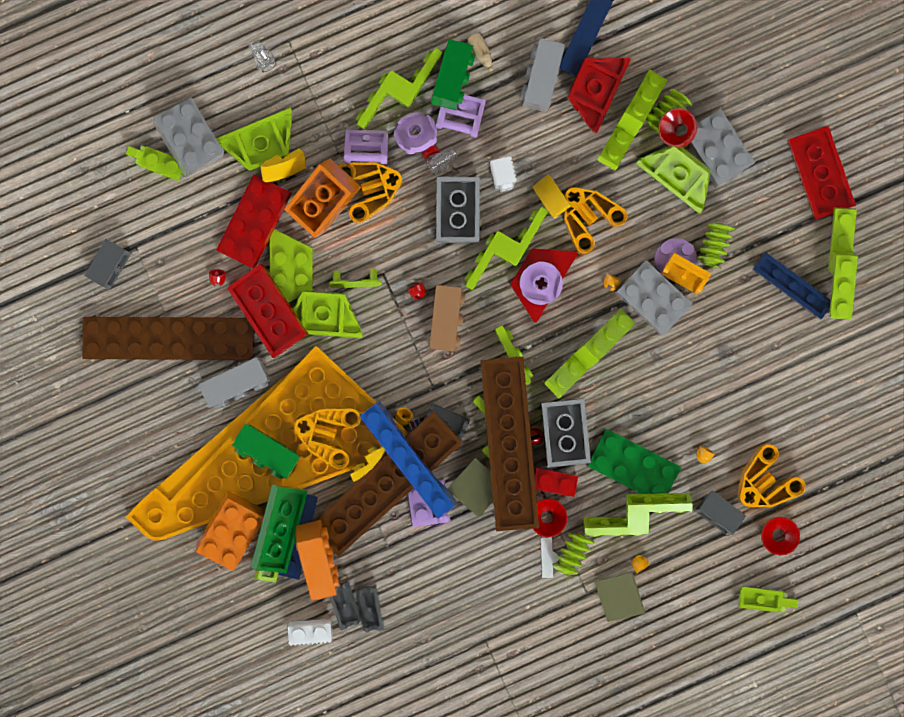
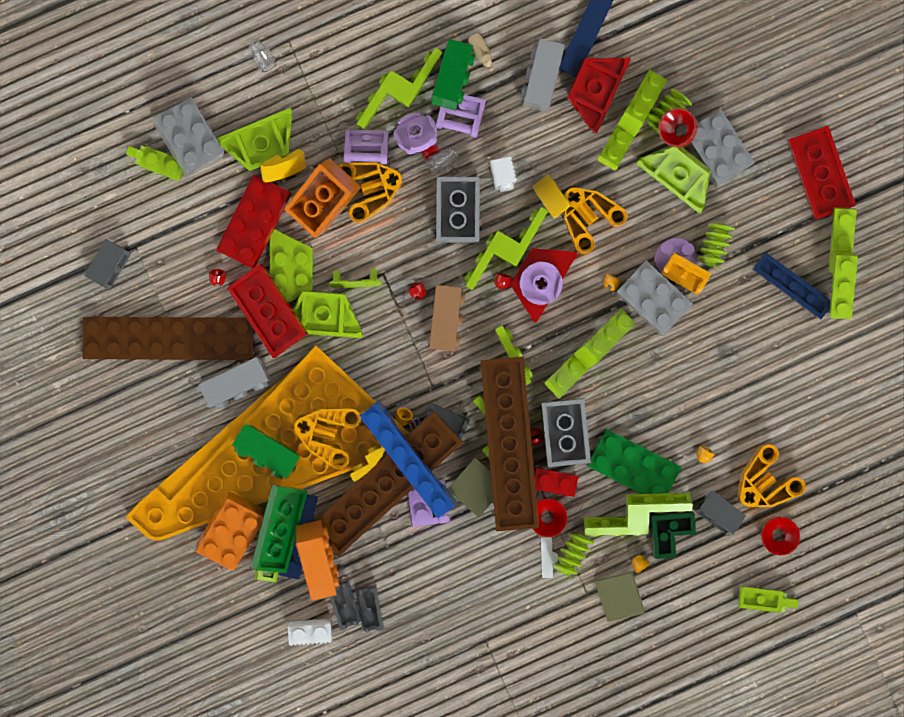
(502, 280): none -> red hinge
(665, 528): none -> dark green brick

